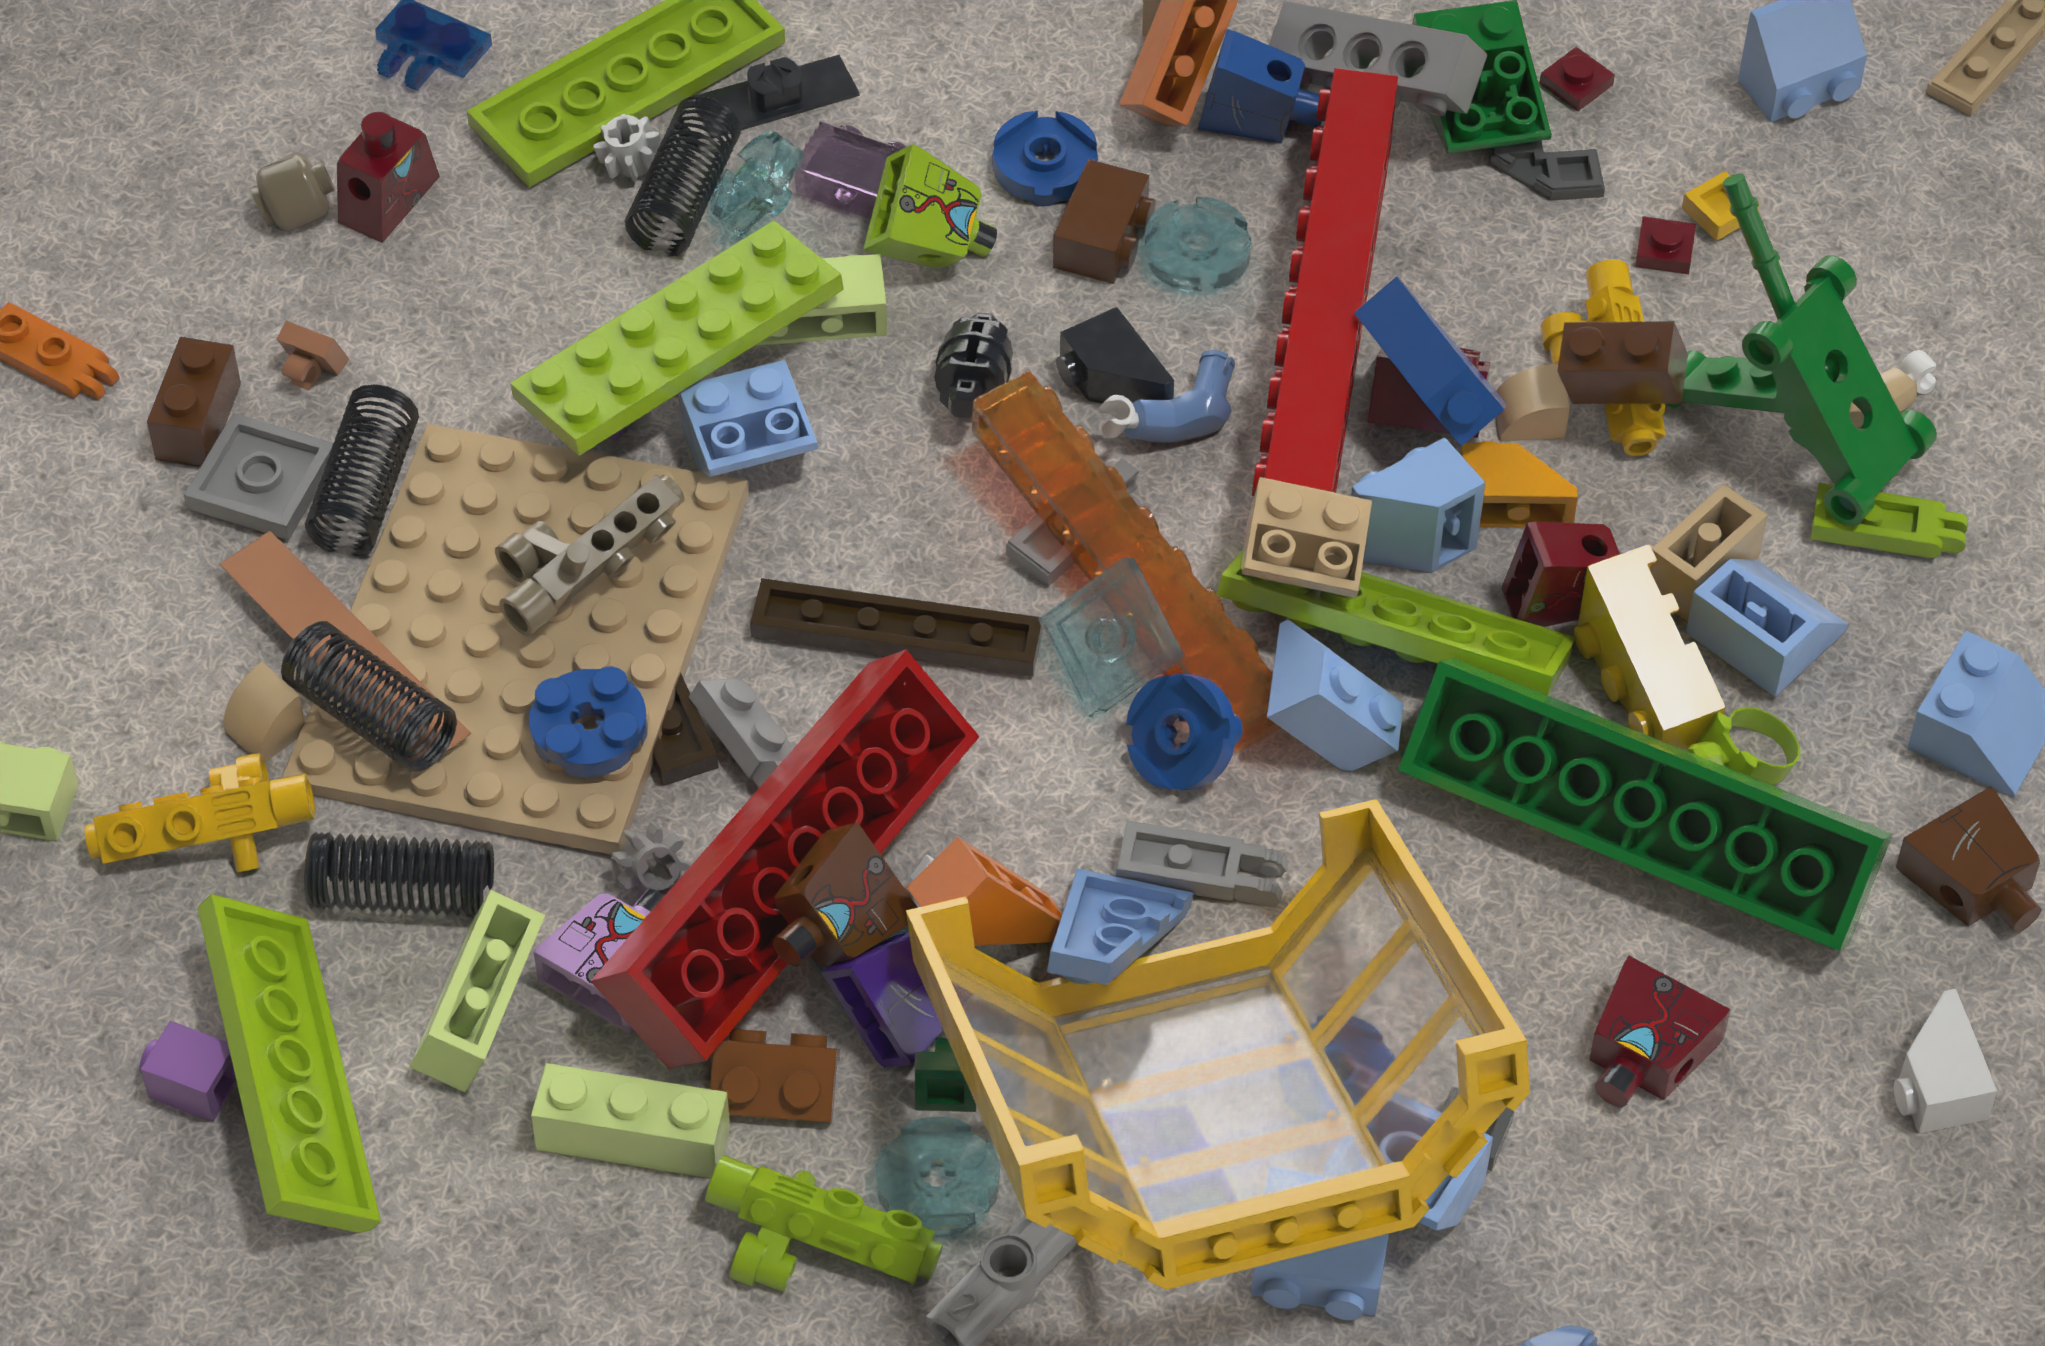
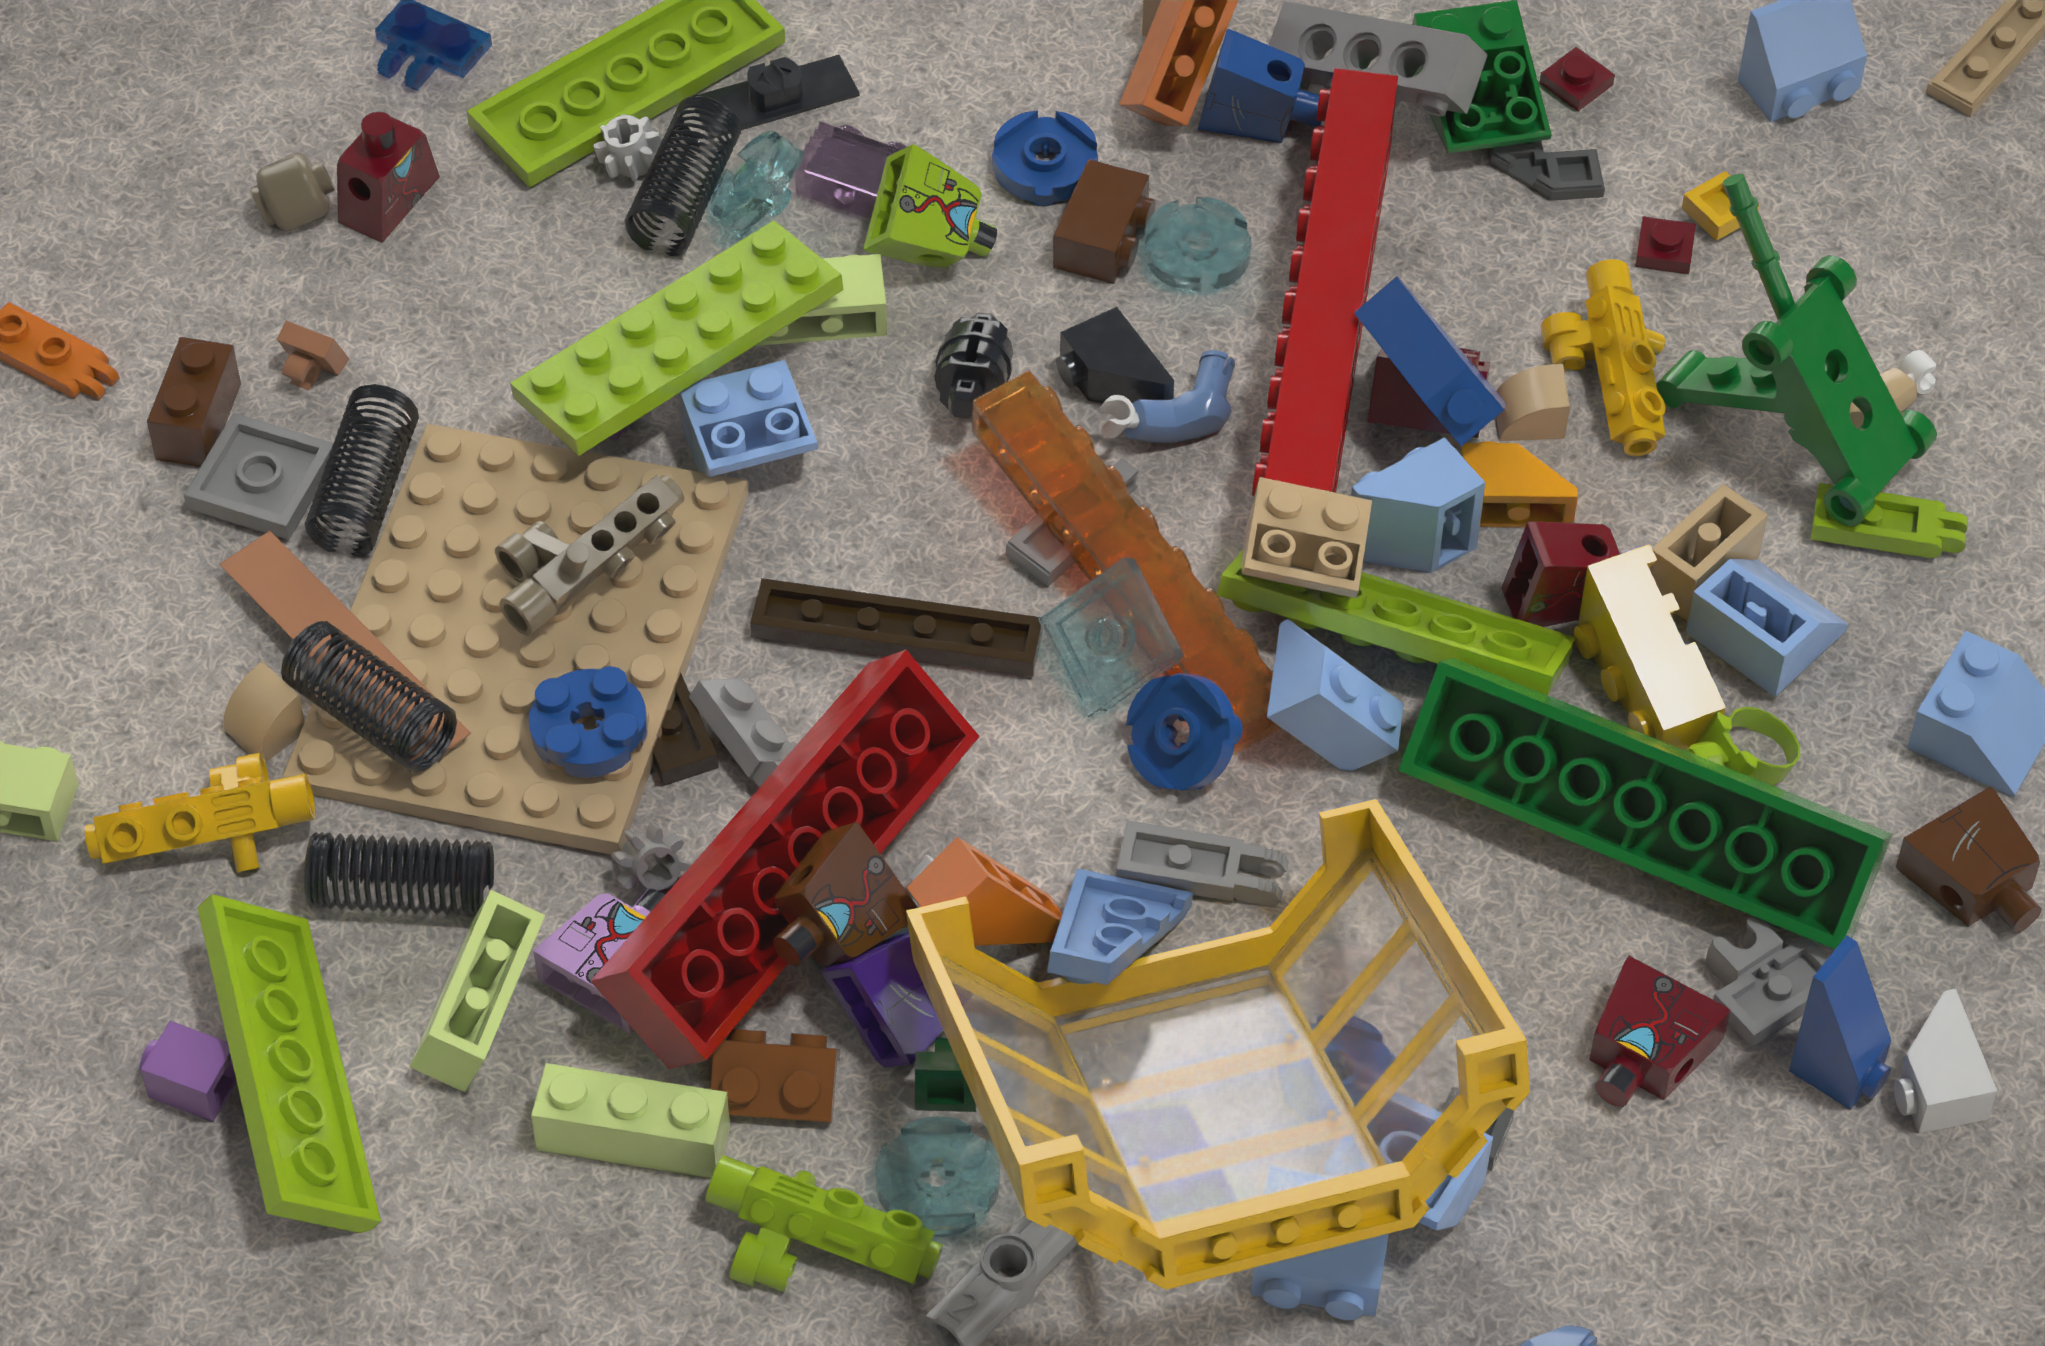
(1622, 362): reddish brown brick -> none
(1763, 981): none -> light grey plate
(1843, 1030): none -> blue slope

